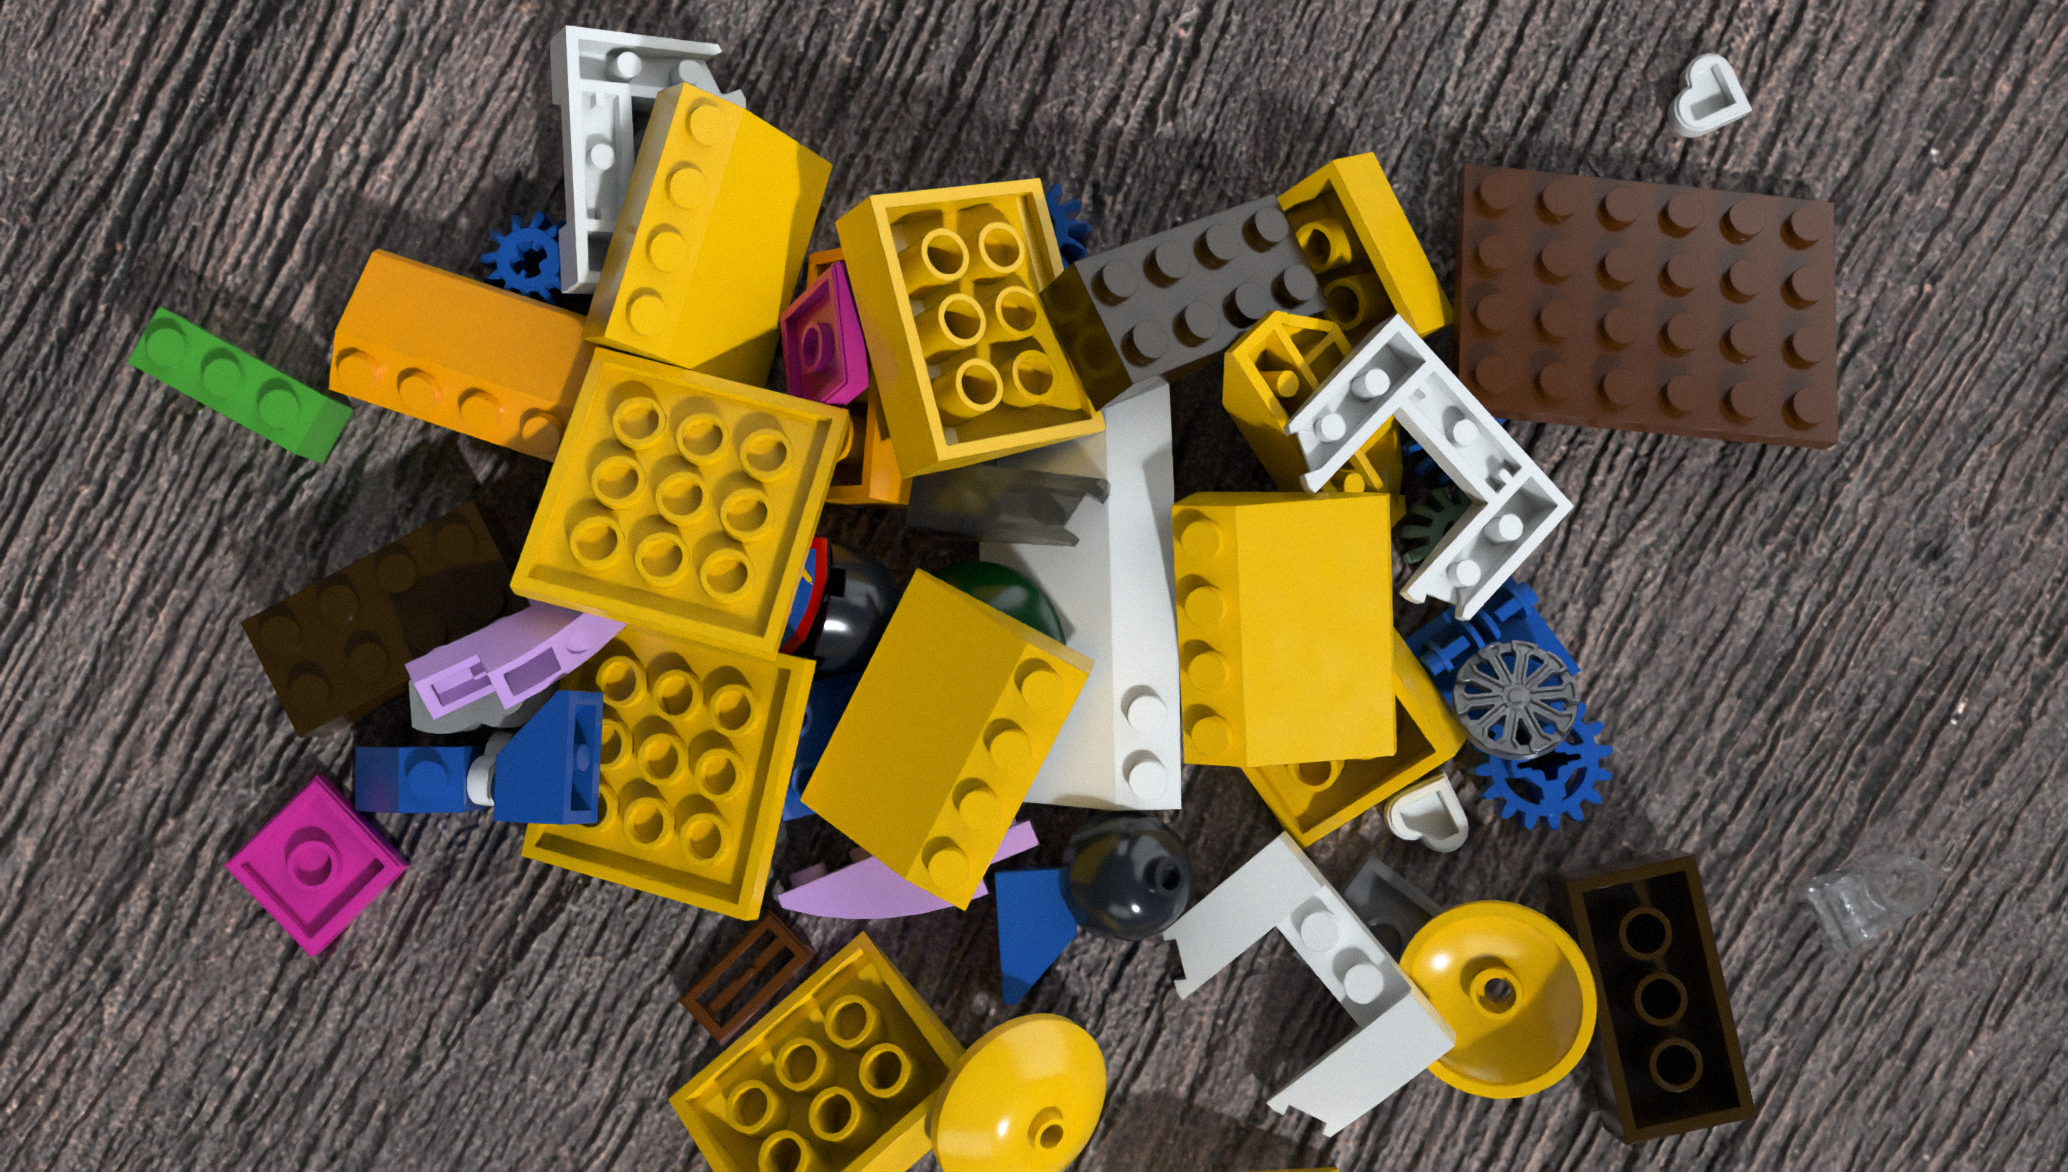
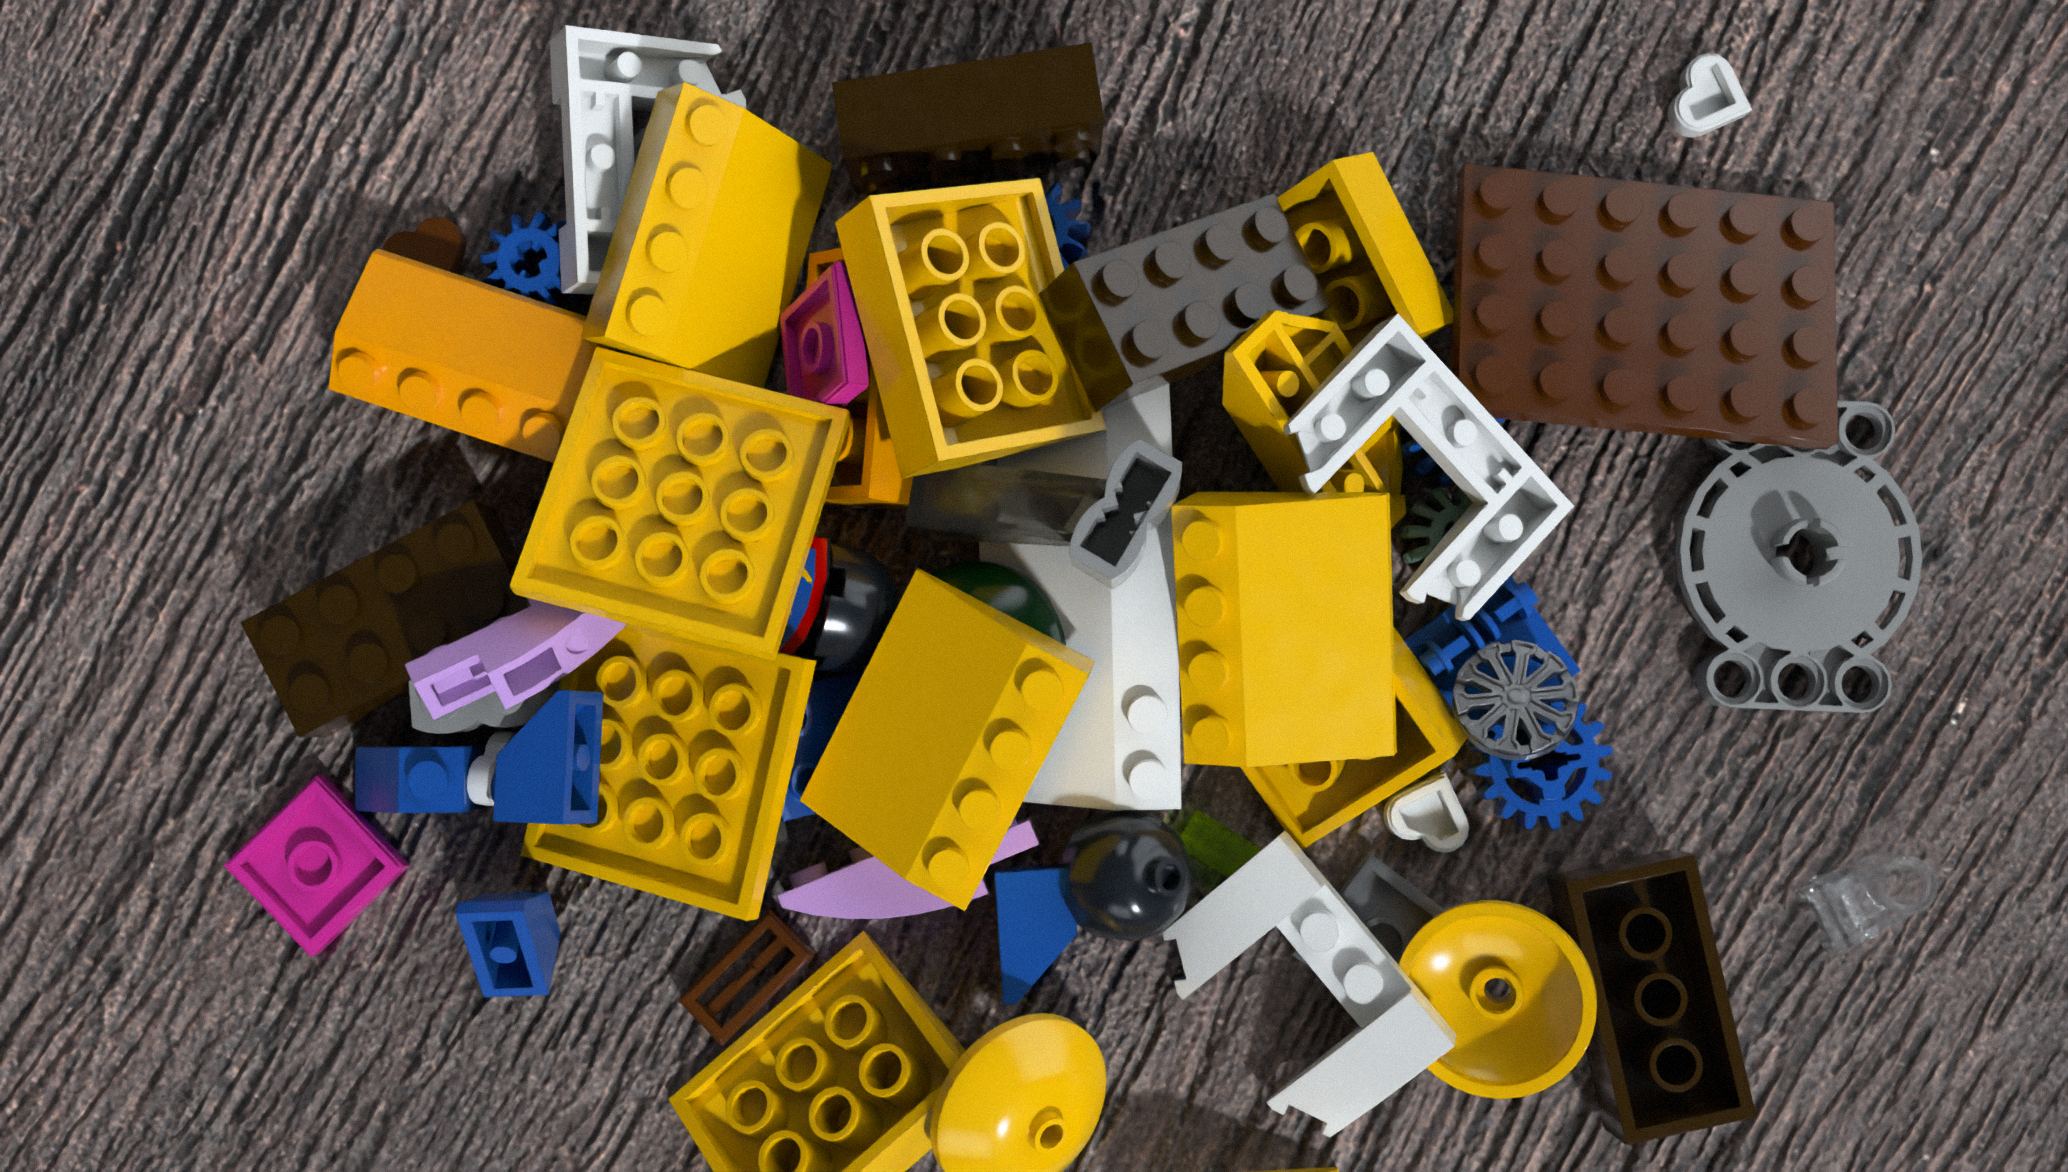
(240, 385): bright green brick -> none
(432, 243): none -> reddish brown tile
(511, 942): none -> blue slope
(970, 119): none -> dark brown brick
(1136, 500): none -> light grey brick
(1216, 844): none -> clear neon green piece
(1765, 599): none -> light grey piece

